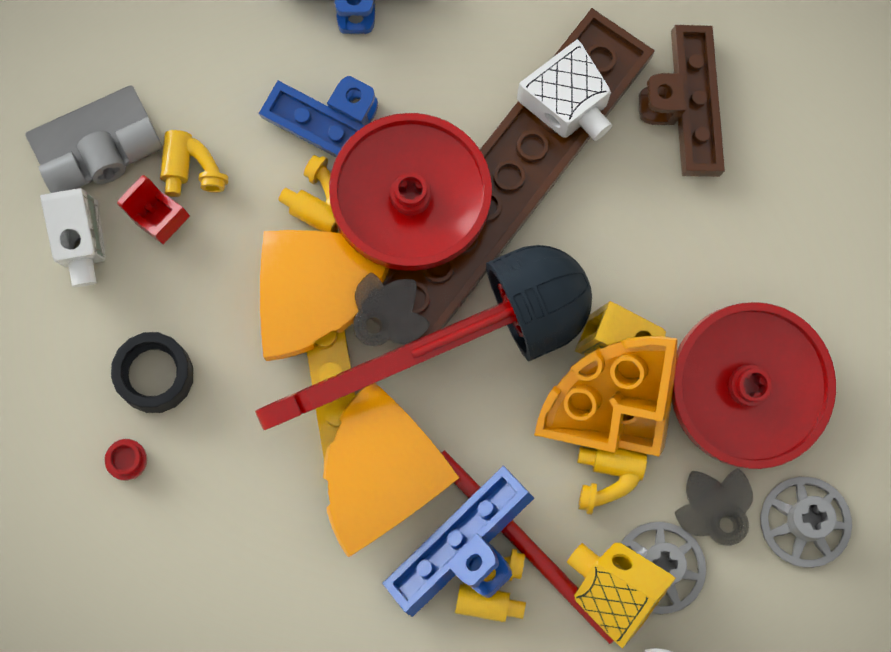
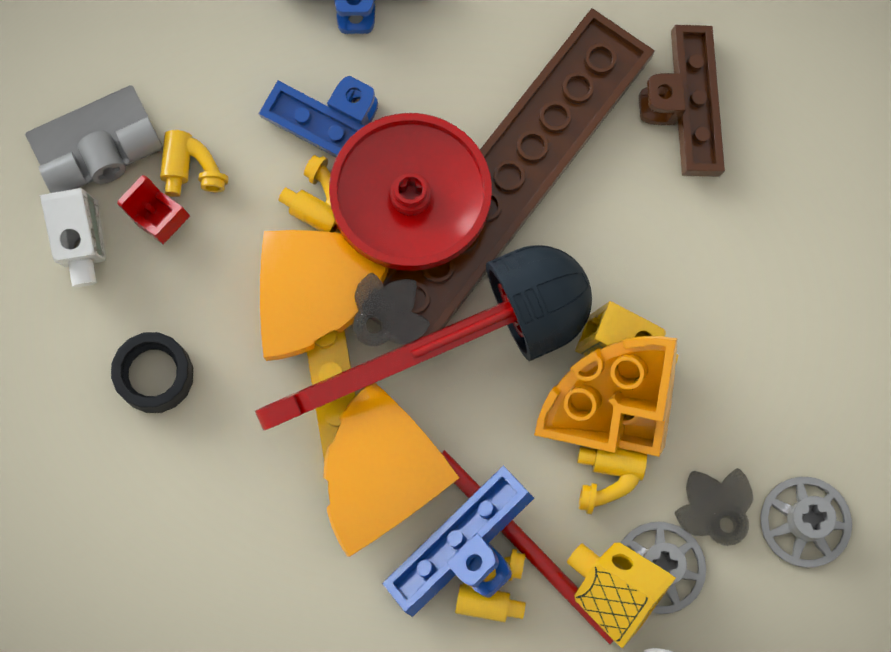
(125, 459): red plate -> none
(568, 93): white torso -> none
(753, 385): red dish -> none

